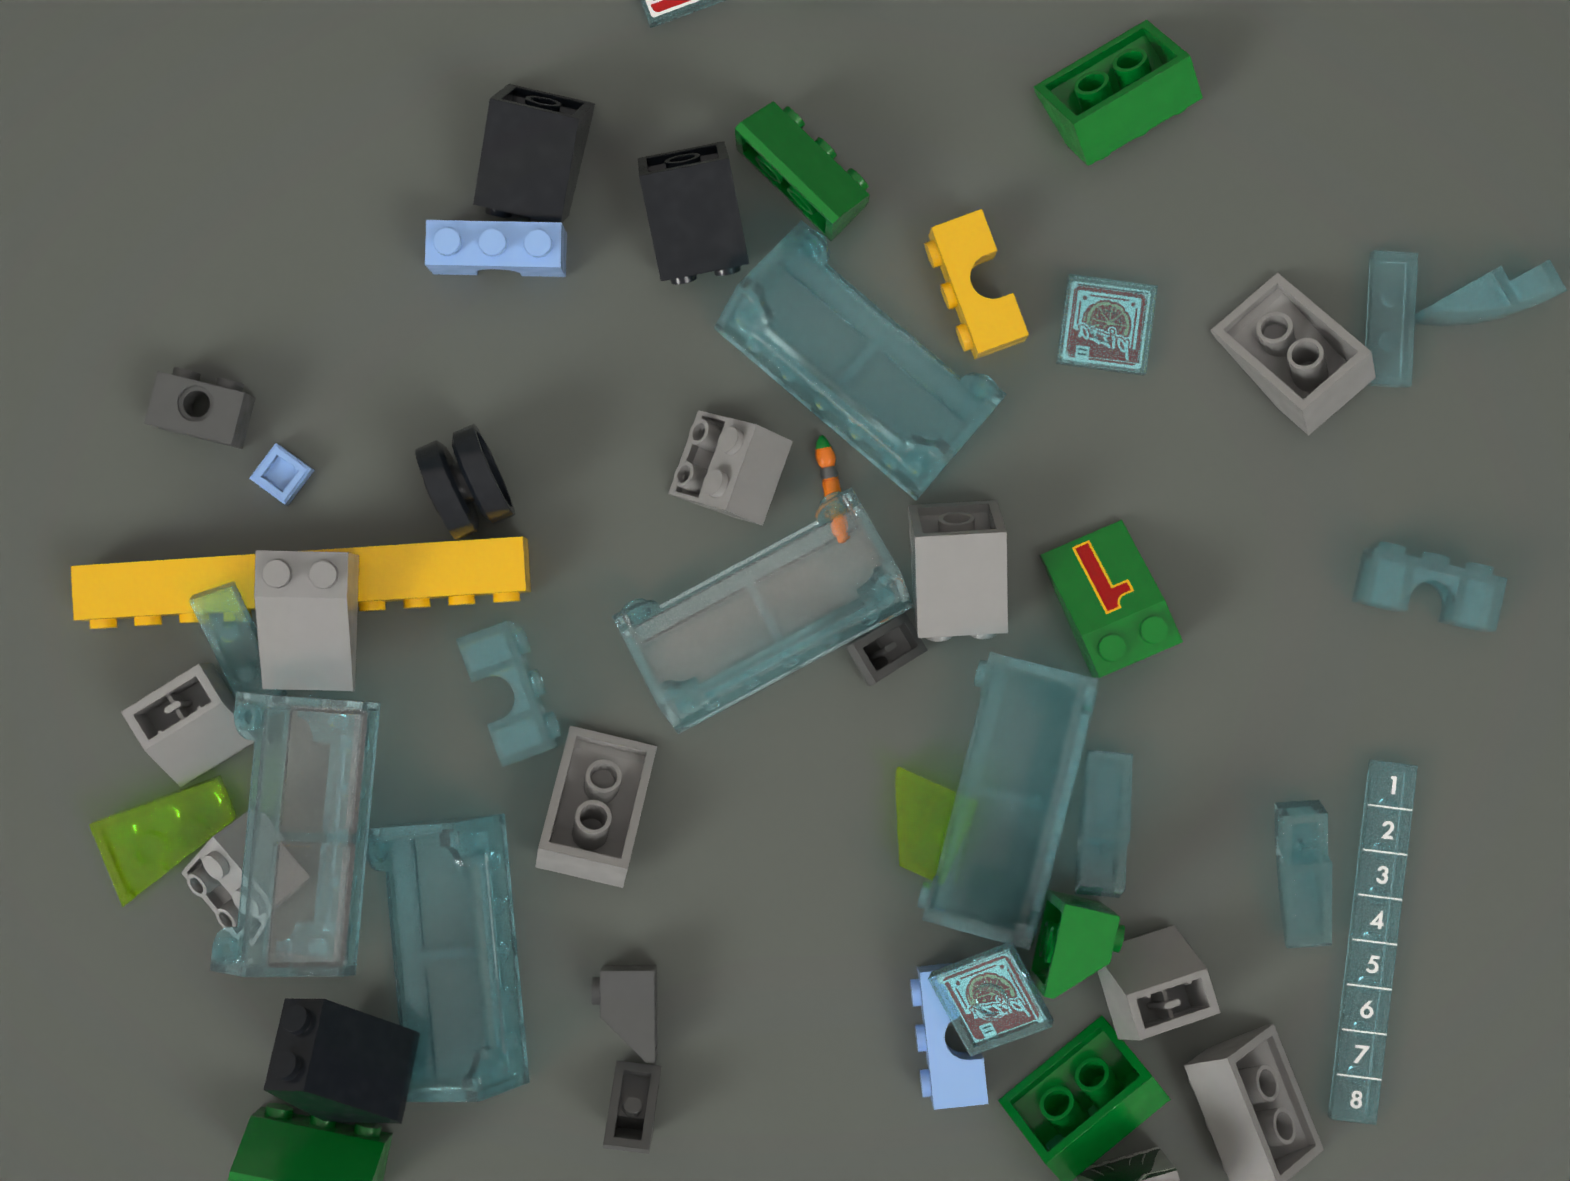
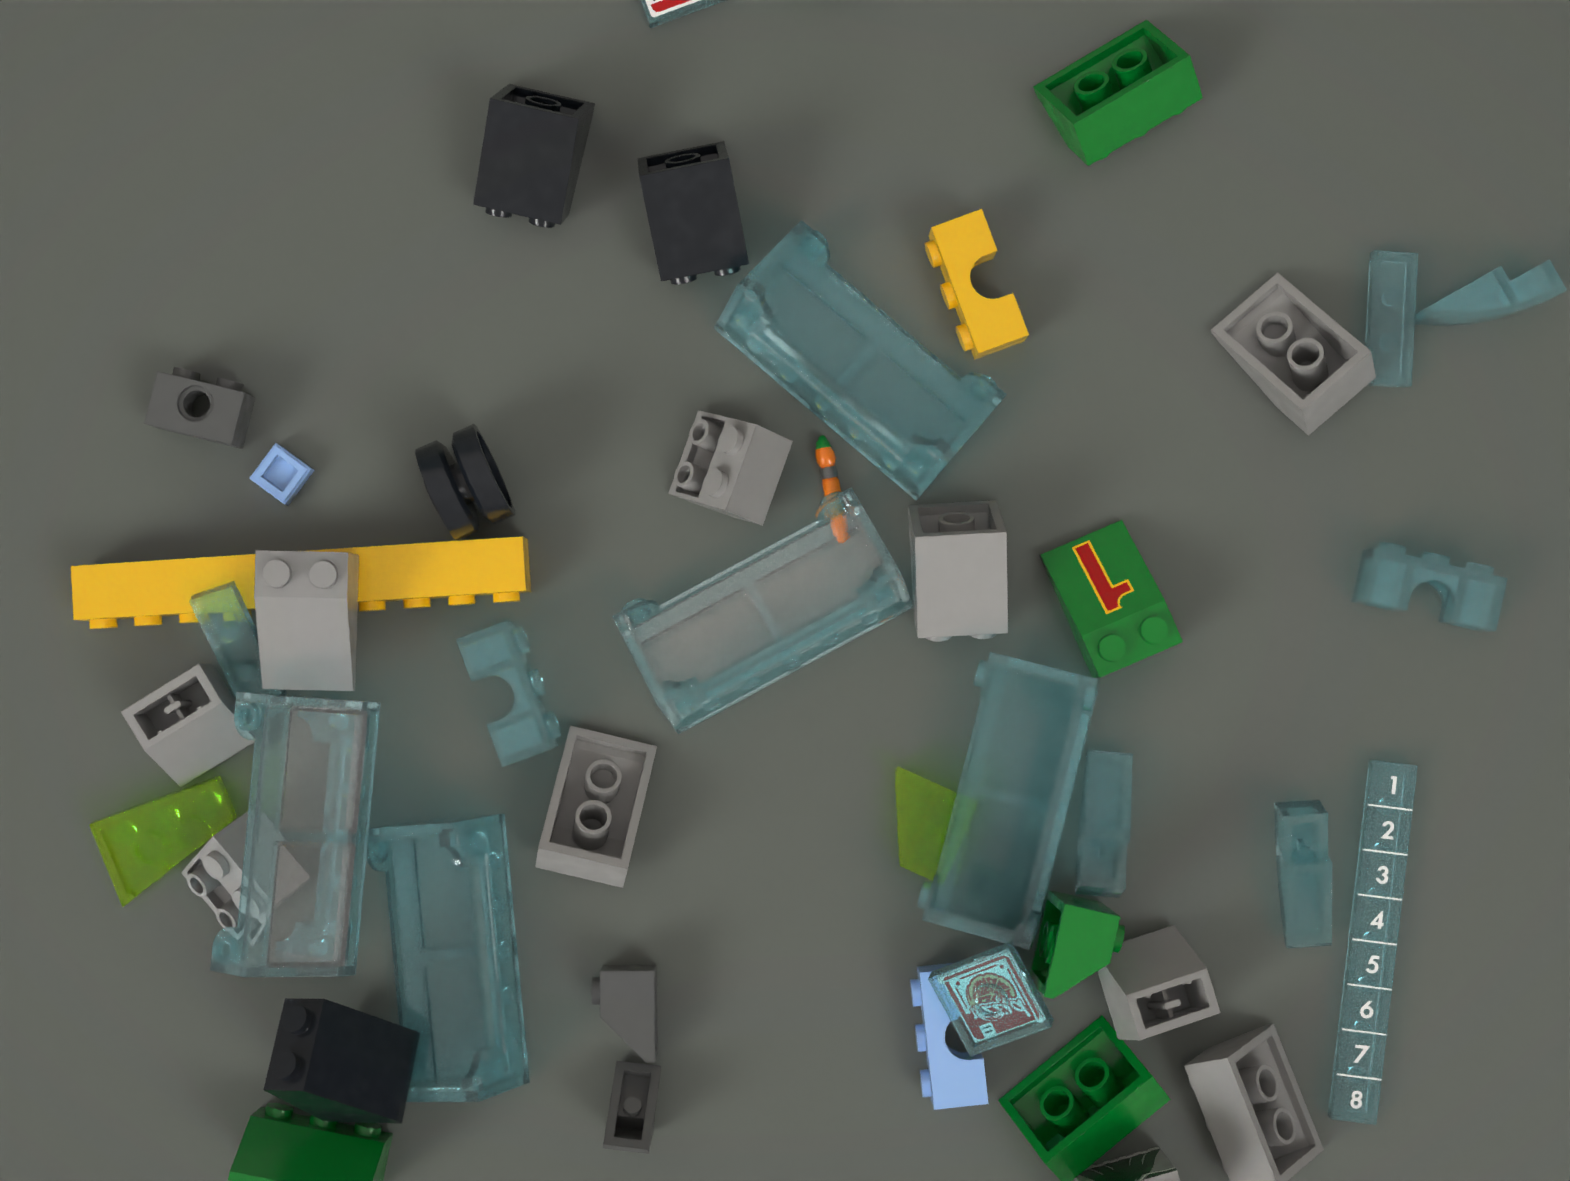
(472, 246): light blue arch -> none
(802, 168): green slope -> none
(886, 649): dark grey slope -> none
(1106, 324): clear light blue tile -> none

